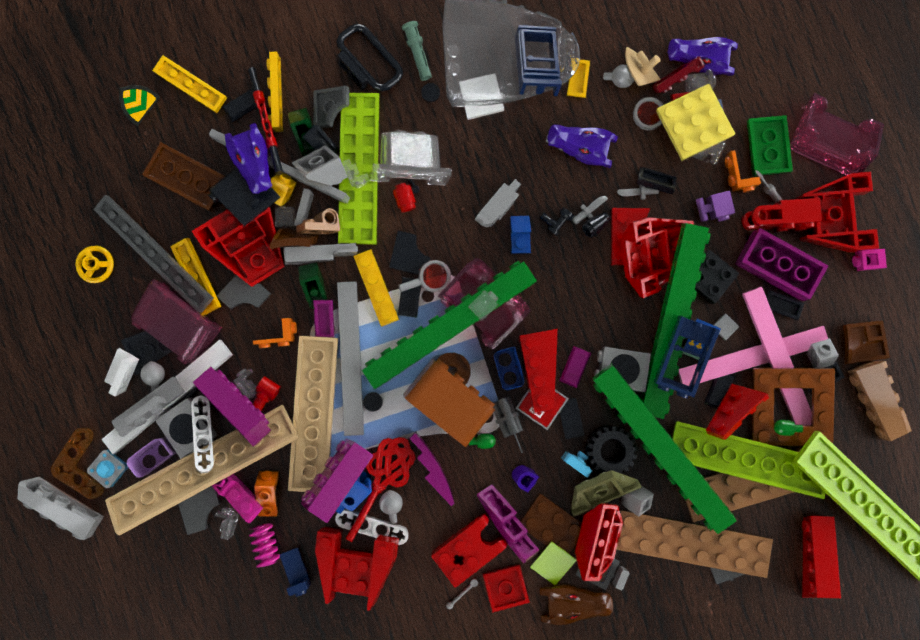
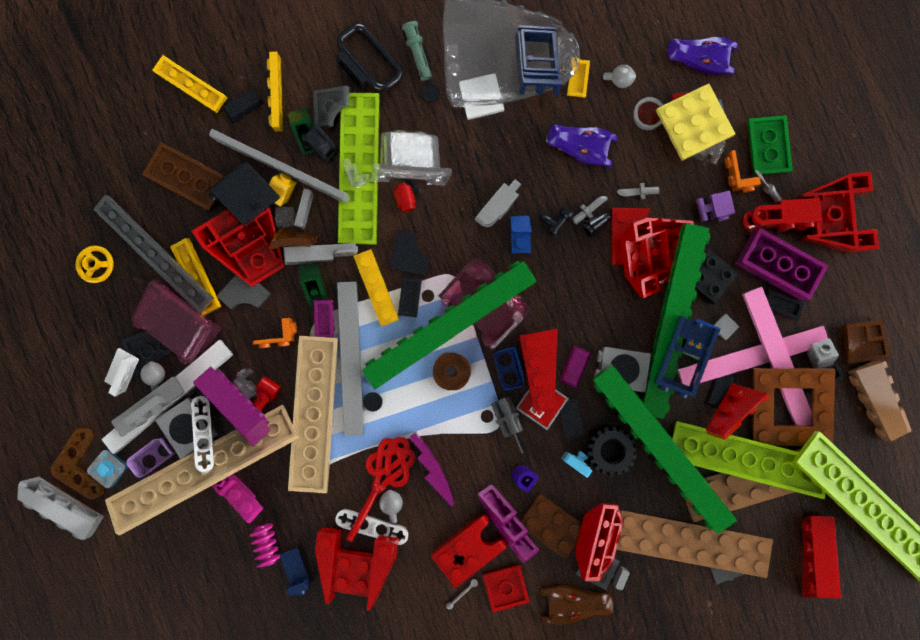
(137, 102): shield -> none
(197, 509): dark grey tile -> none
(229, 524): clear bracket -> none
(250, 156): dark purple animal -> none
(265, 492): orange bracket -> none
(270, 141): piece -> none
(319, 225): medium nougat plate -> none
(321, 167): light grey slope -> none
(336, 479): magenta brick -> none
(357, 493): blue torso -> none
(432, 277): piece -> none
(449, 401): dark orange windscreen -> none
(483, 441): green cylinder -> none
(484, 304): clear bracket -> none
(553, 563): lime window -> none
(601, 490): olive wing -> none
(638, 501): light grey panel -> none
(641, 67): tan shield -> none
(656, 180): black tile -> none
(679, 74): dark red hinge -> none
(696, 81): clear bracket -> none
(787, 427): green cylinder -> none
(834, 140): clear pink windscreen -> none
(876, 260): dark pink brick -> none

